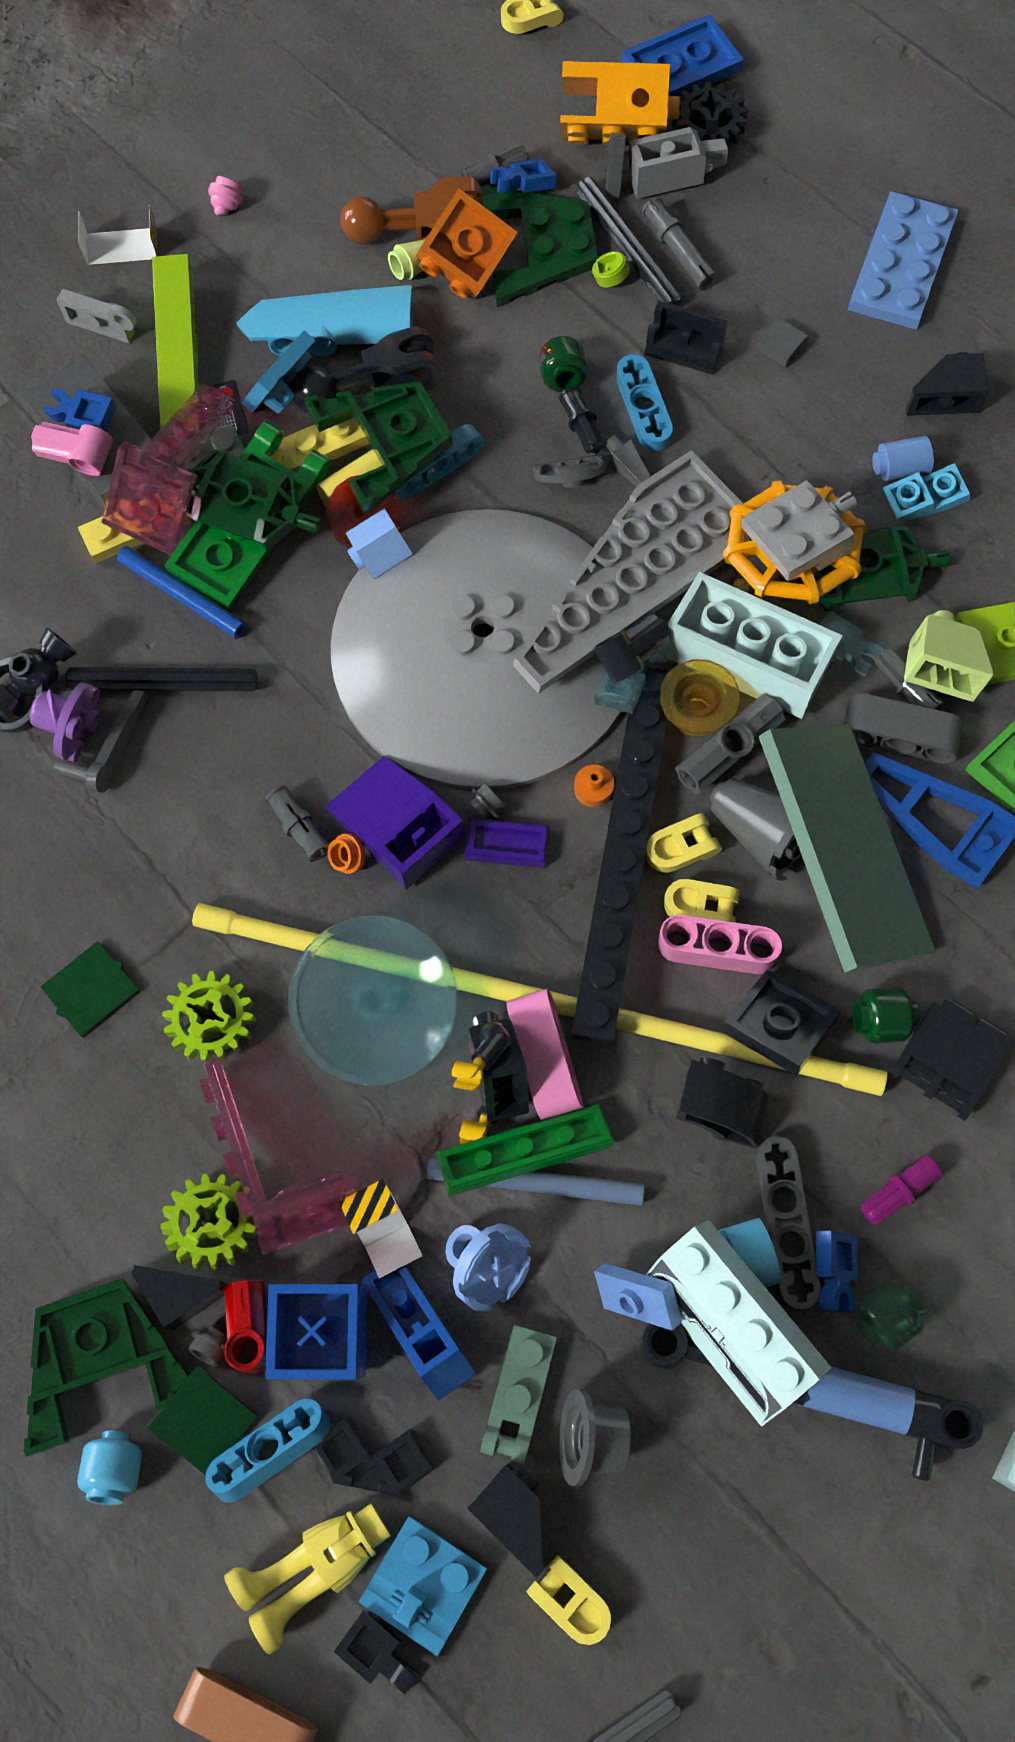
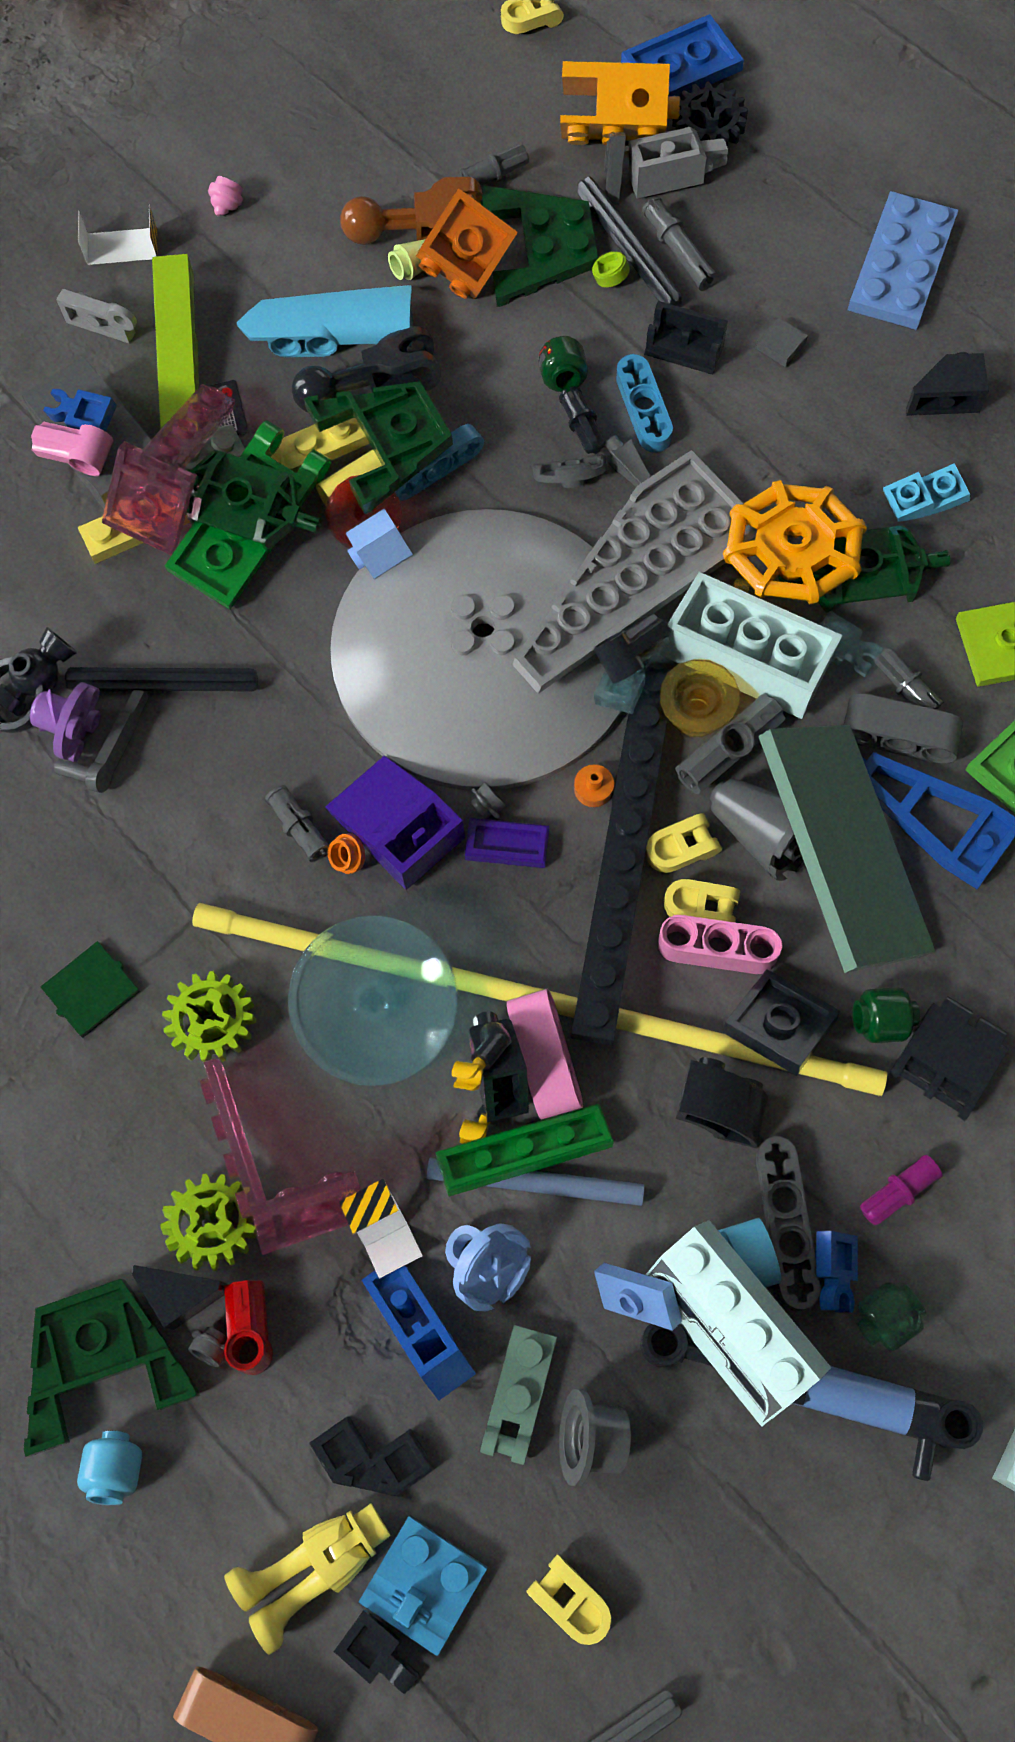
(181, 592): blue piece -> none
(201, 1419): dark green piece -> none
(248, 1448): dark azure beam -> none
(271, 386): dark azure hinge -> none
(317, 1331): blue brick -> none
(513, 1515): black slope -> none
(527, 175): blue plate -> none
(801, 530): light grey plate -> none
(903, 458): medium blue brick -> none
(948, 657): yellowish green torso -> none

